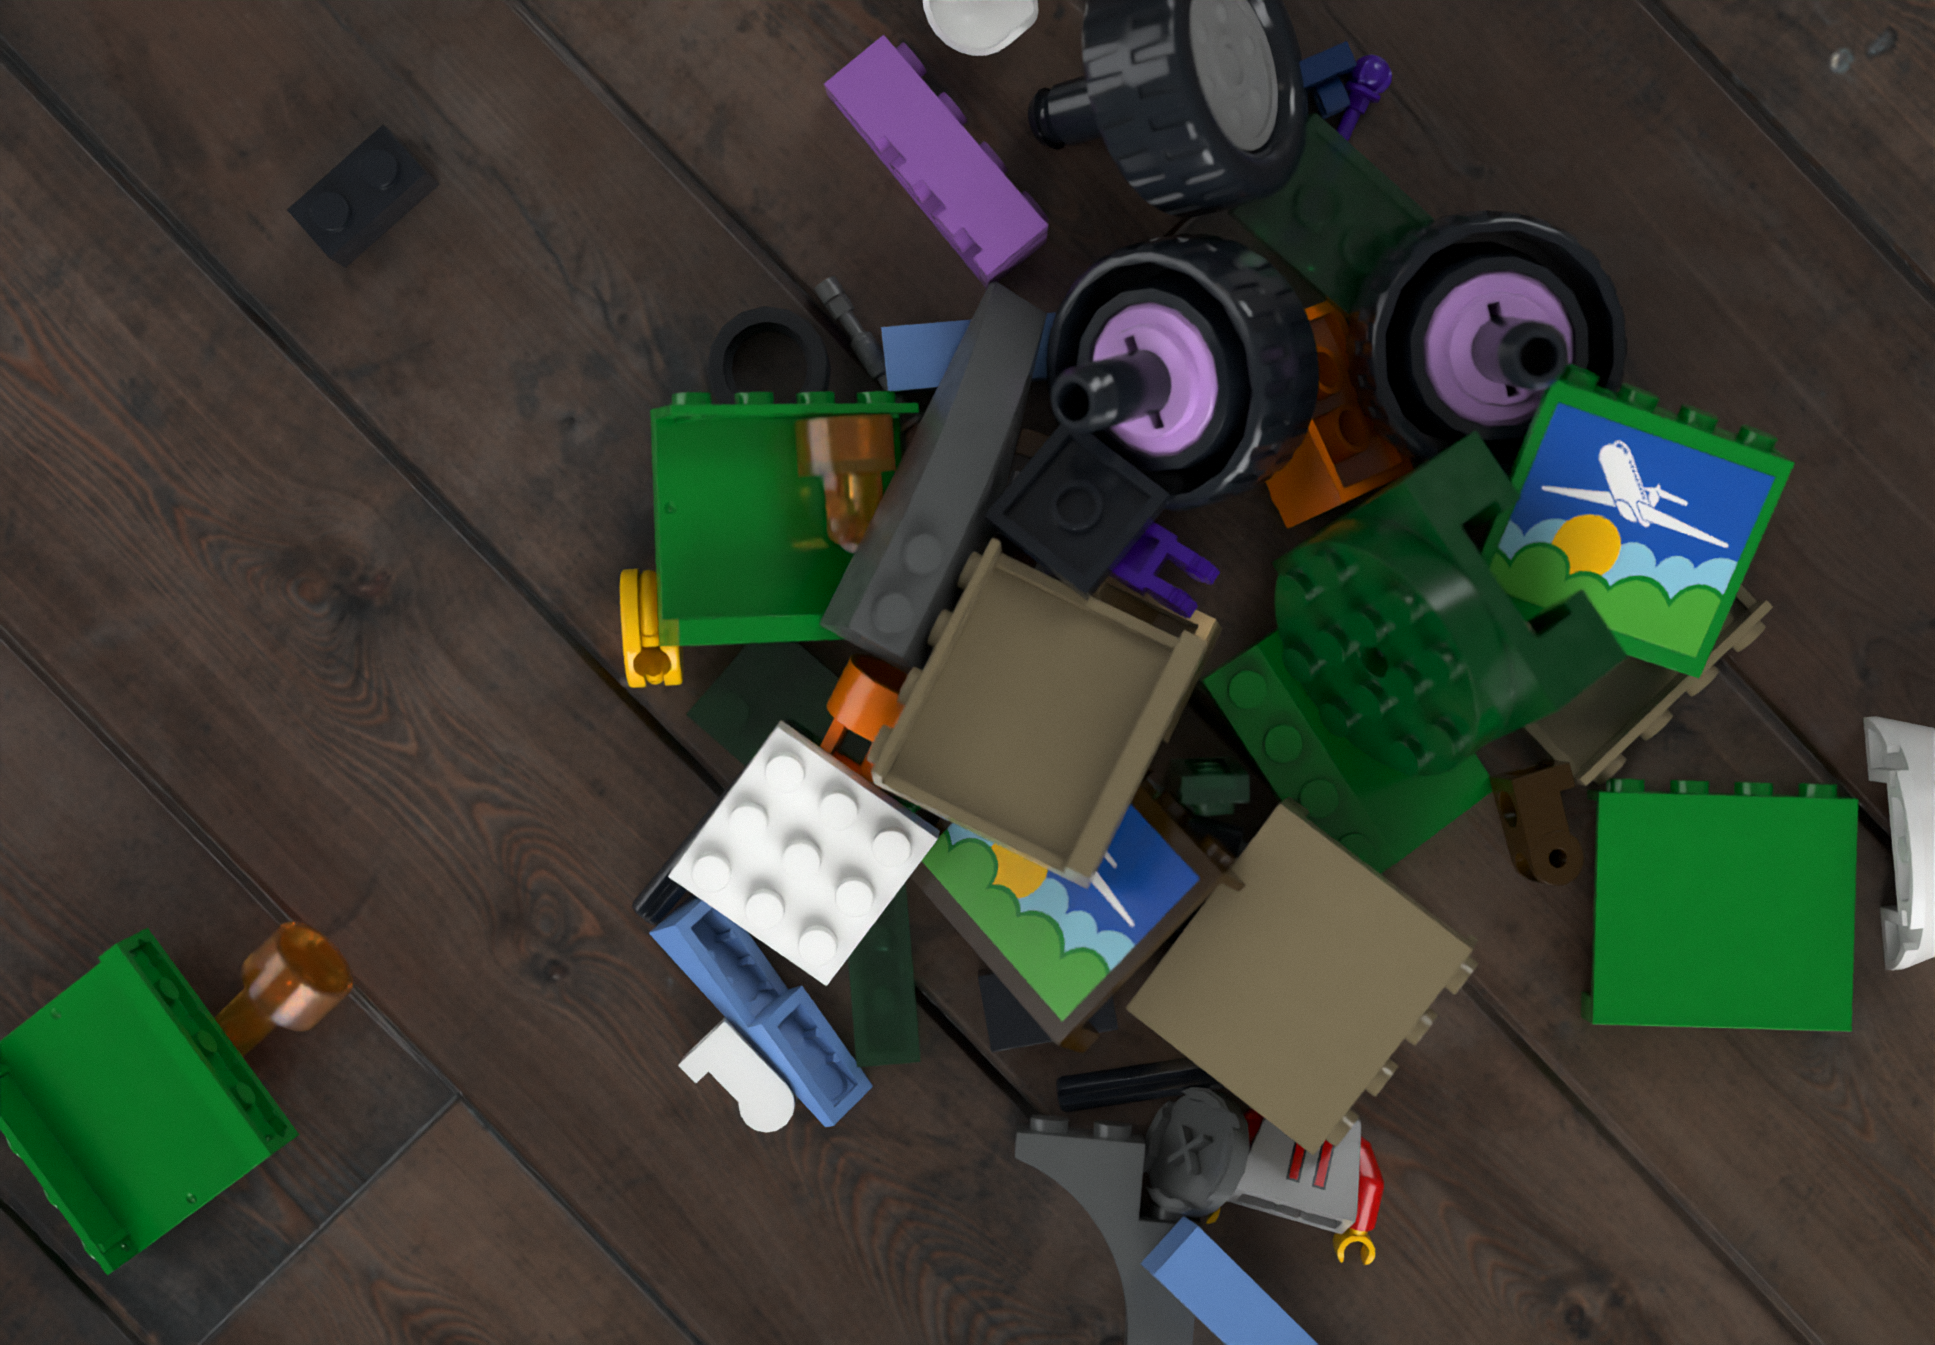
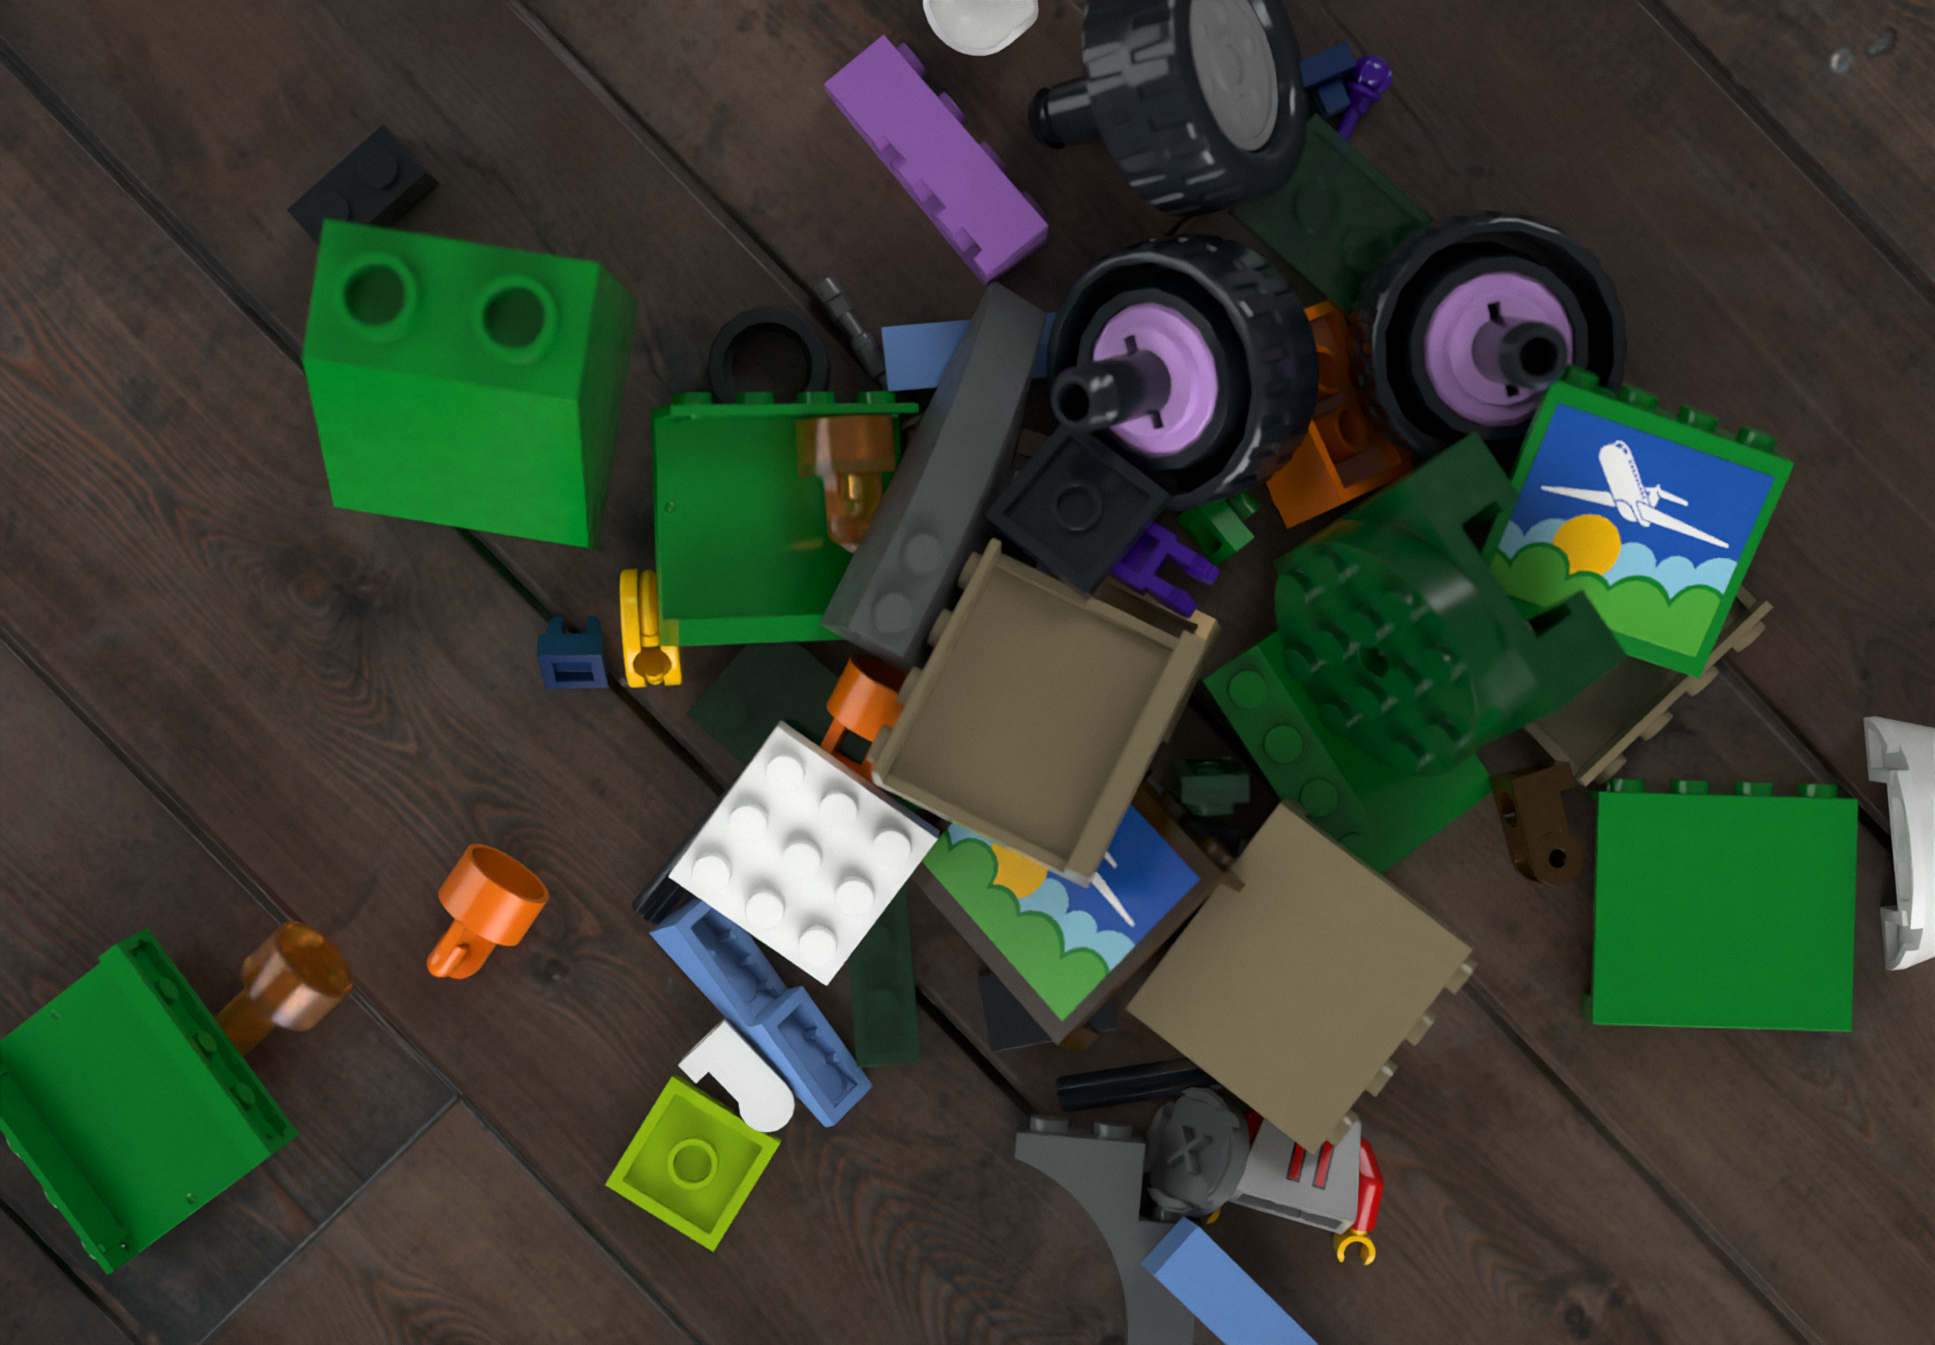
(467, 382): none -> green slope
(491, 905): none -> orange piece
(573, 659): none -> dark blue tile
(693, 1162): none -> lime plate
(1220, 527): none -> green tile

